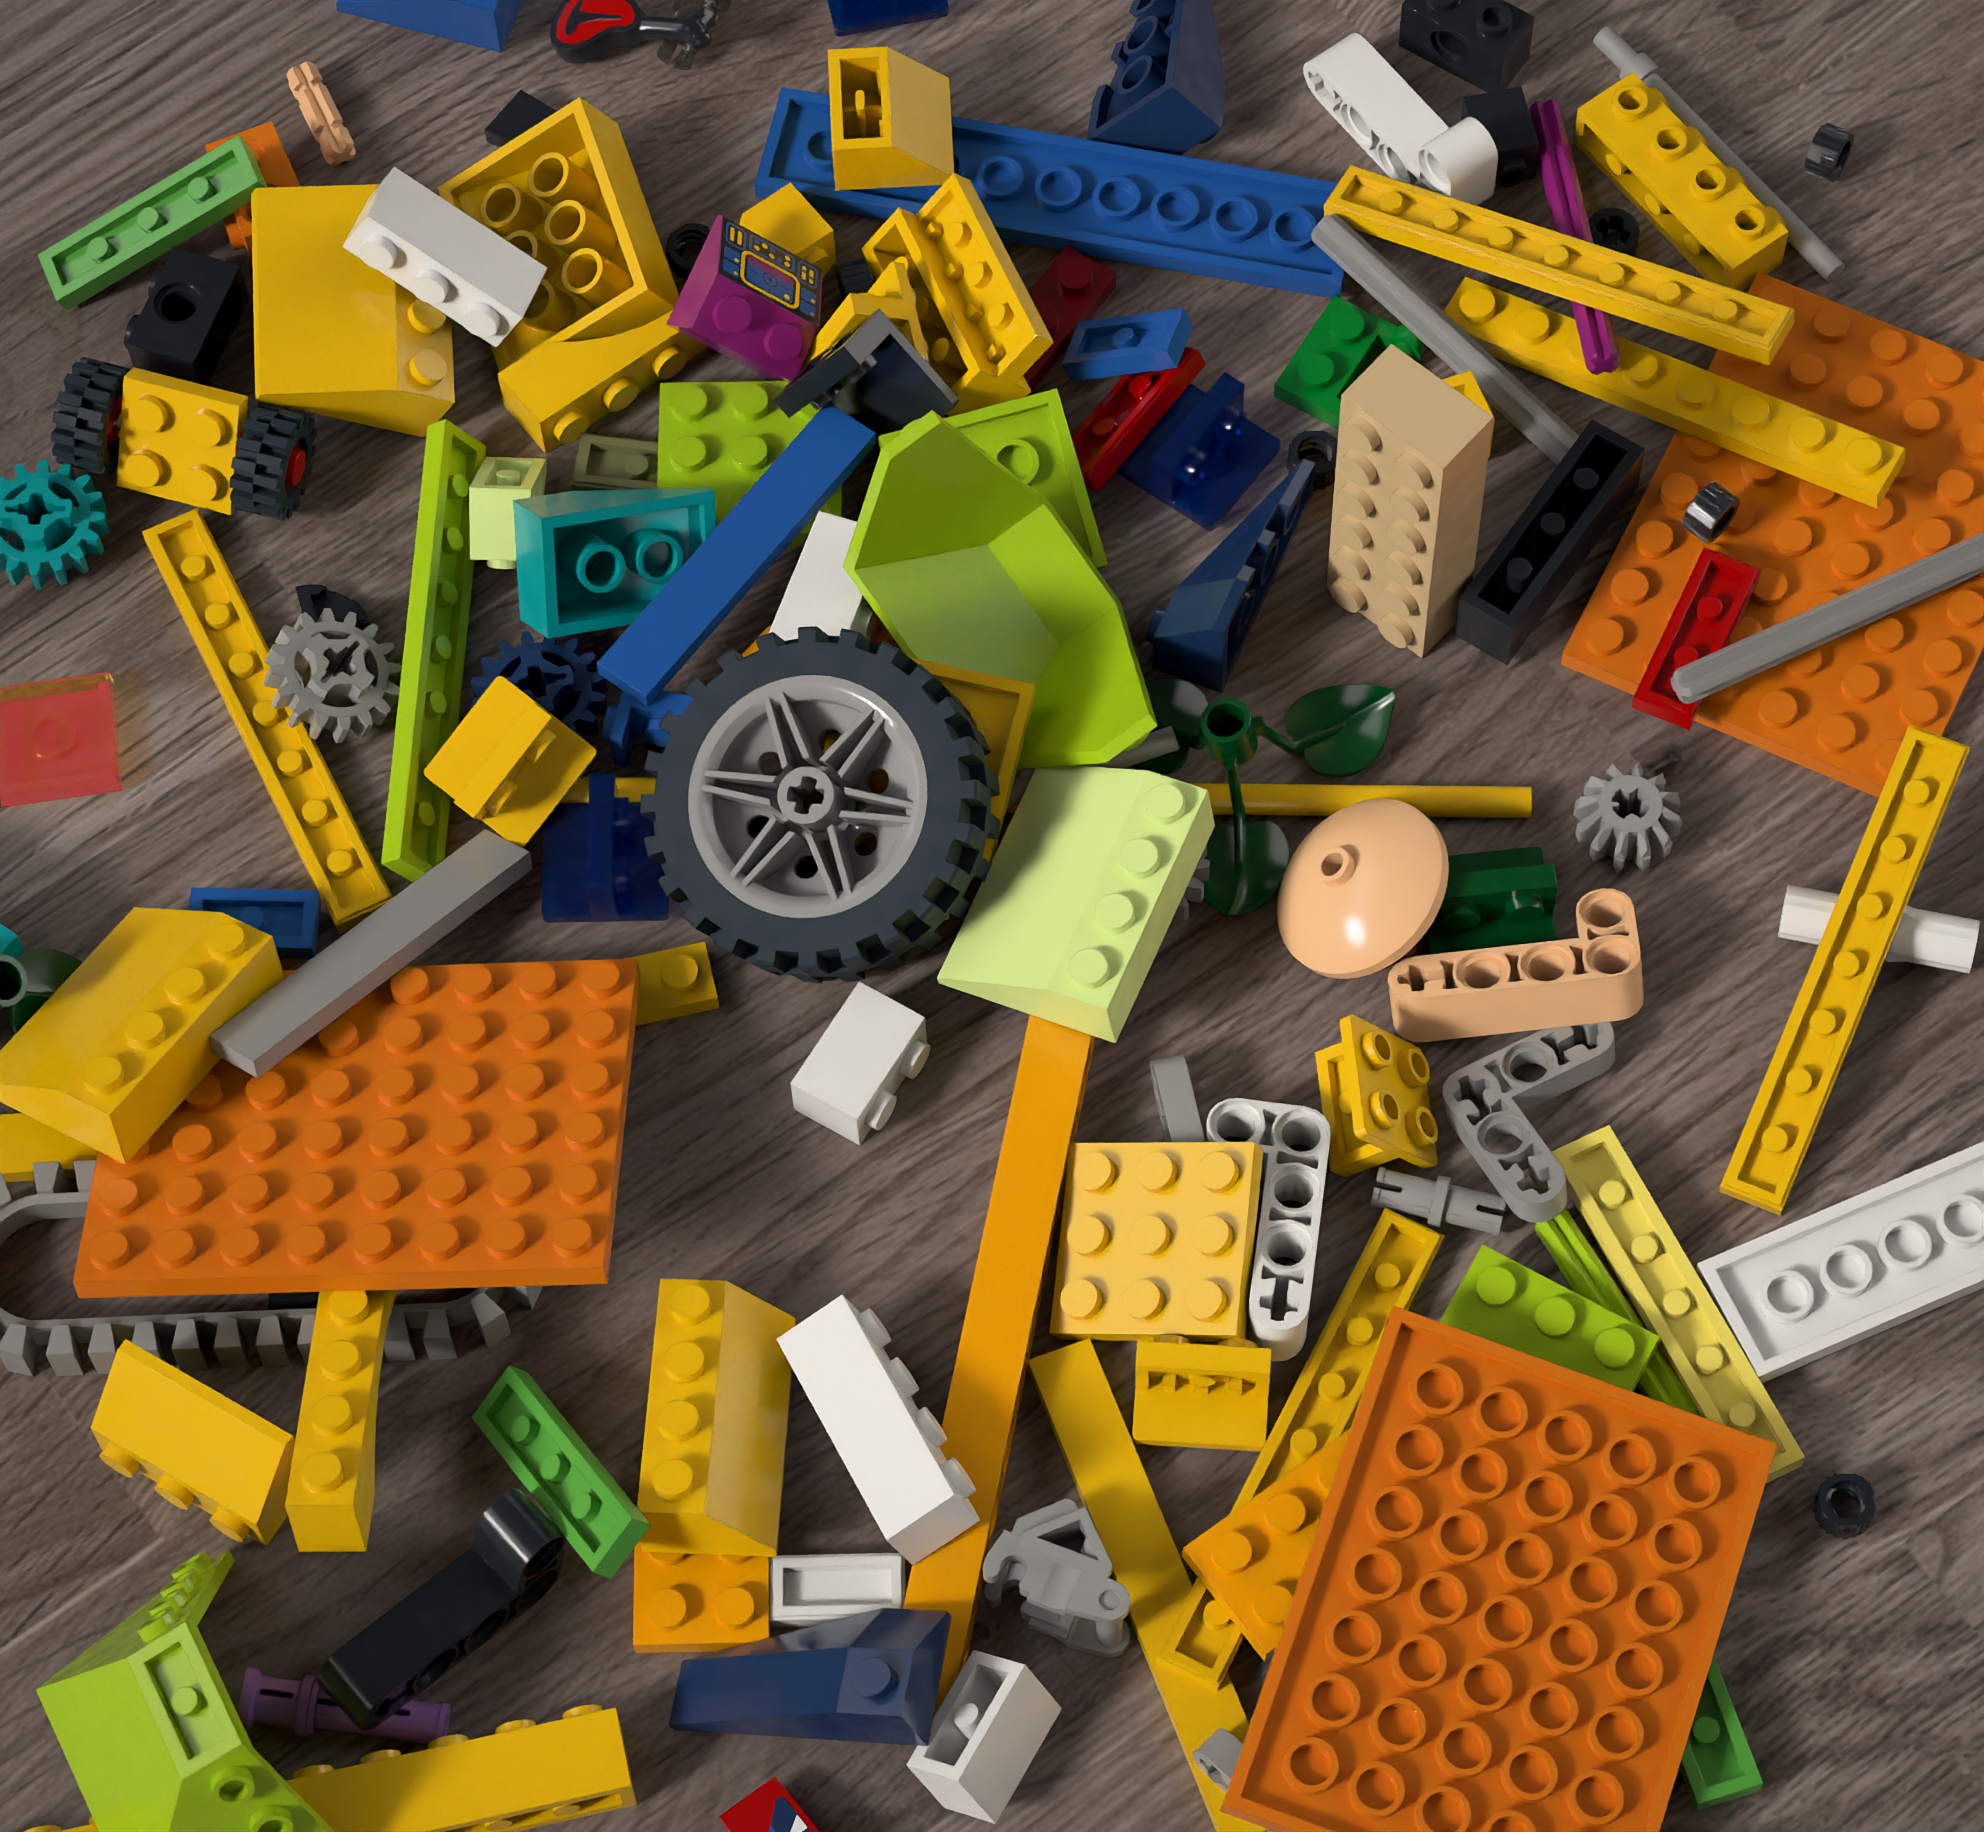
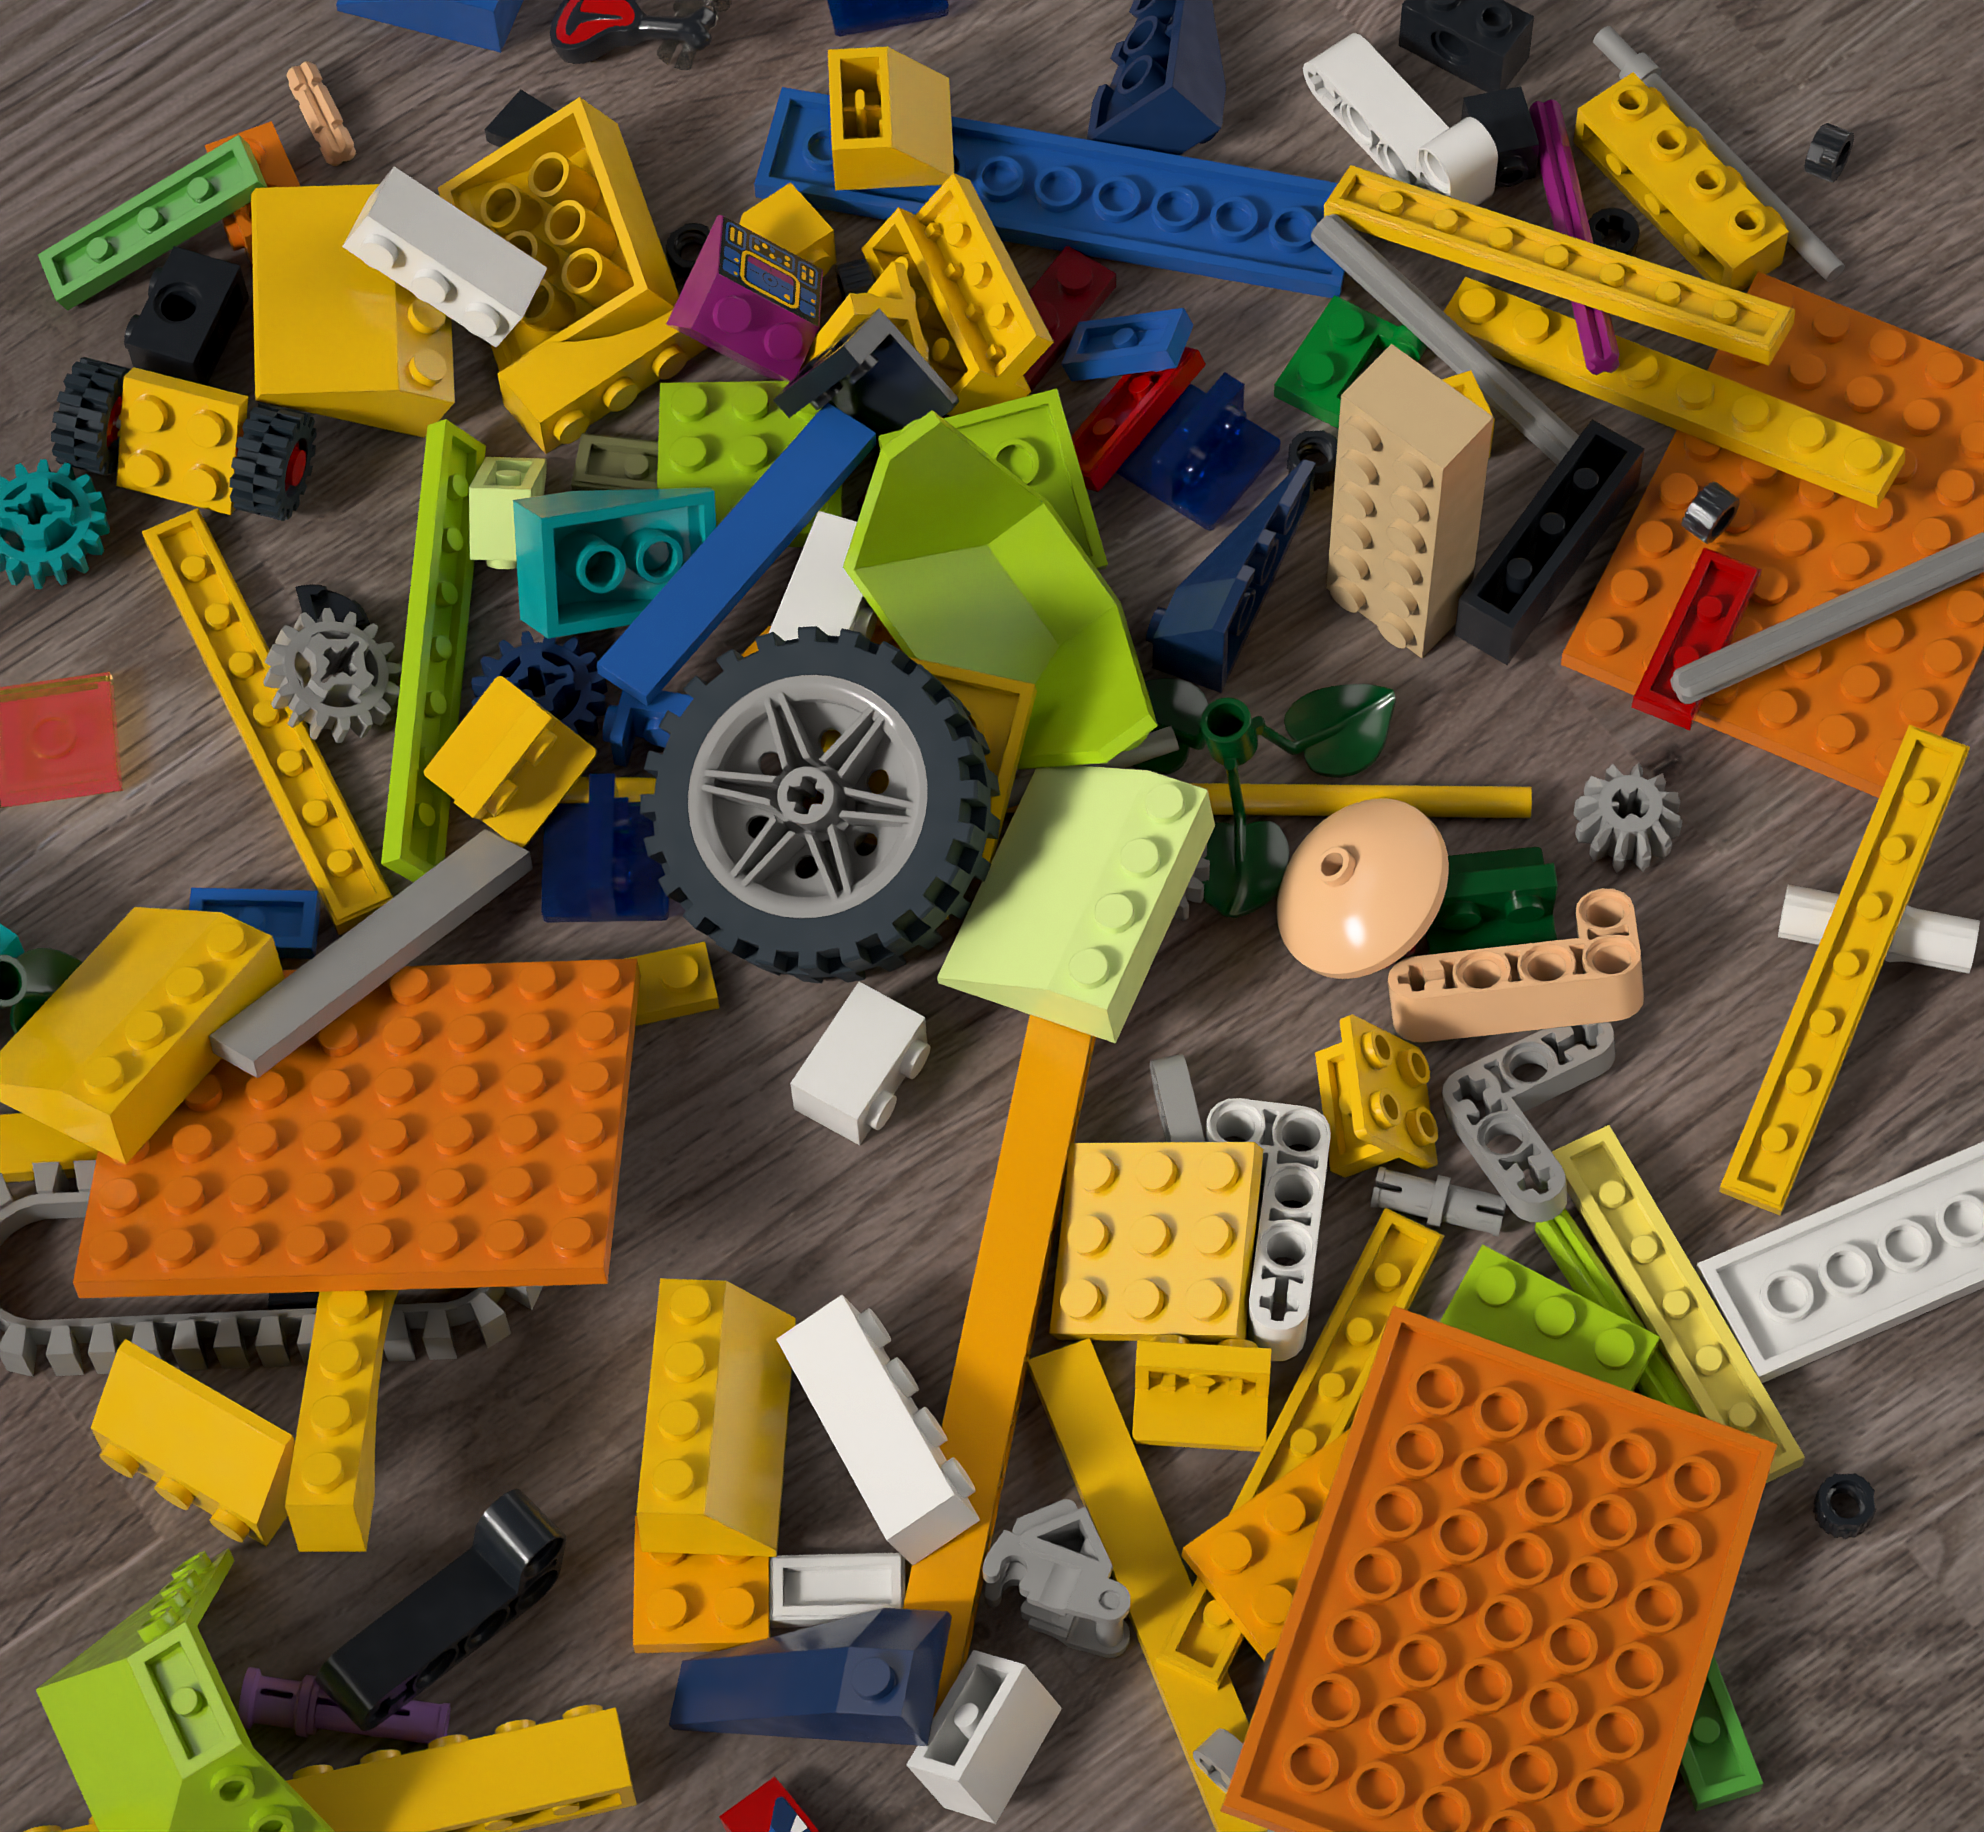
(560, 1472): bright green plate -> none

